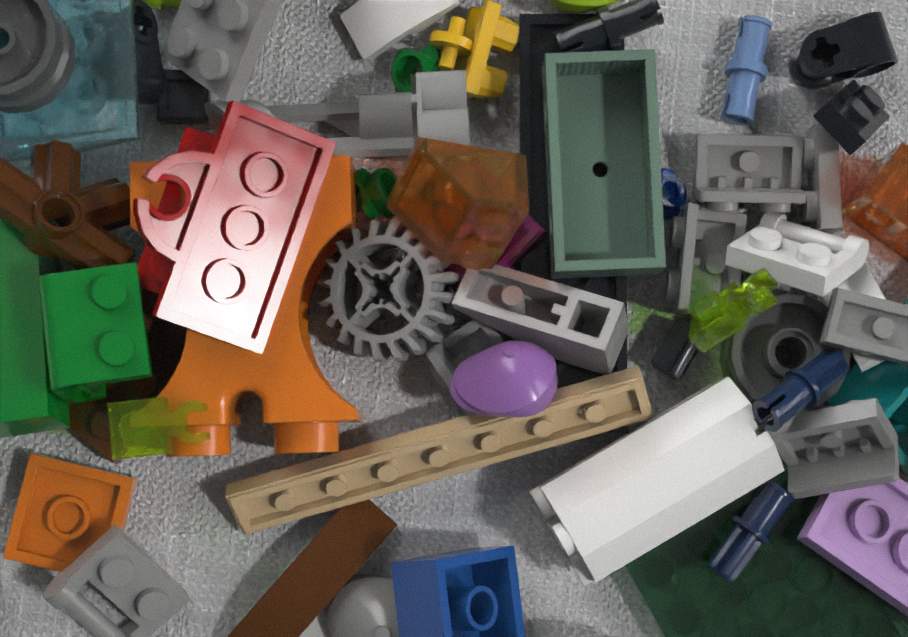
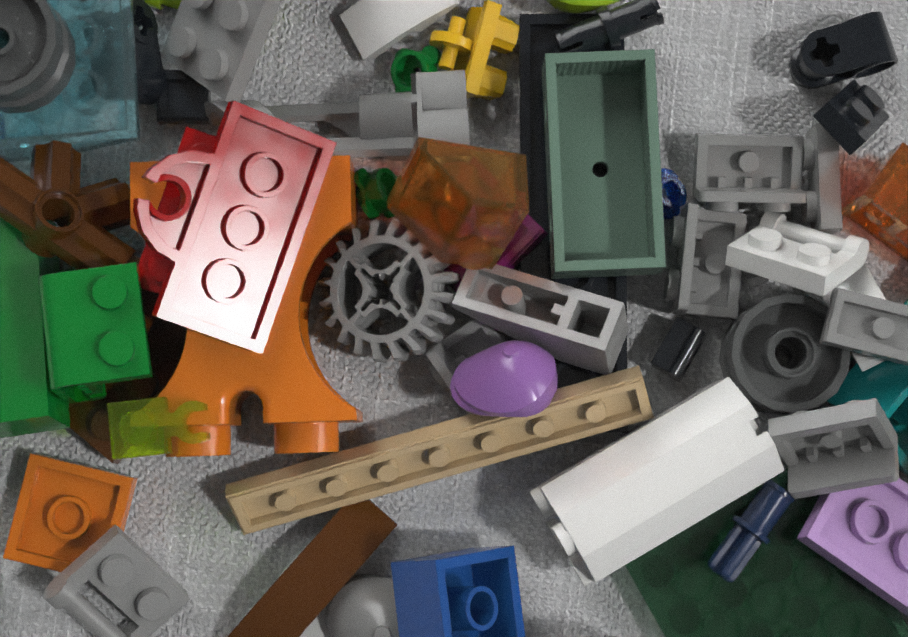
(725, 312): clear neon green plate -> none
(746, 70): medium blue pin -> none
(800, 389): dark blue axle -> none

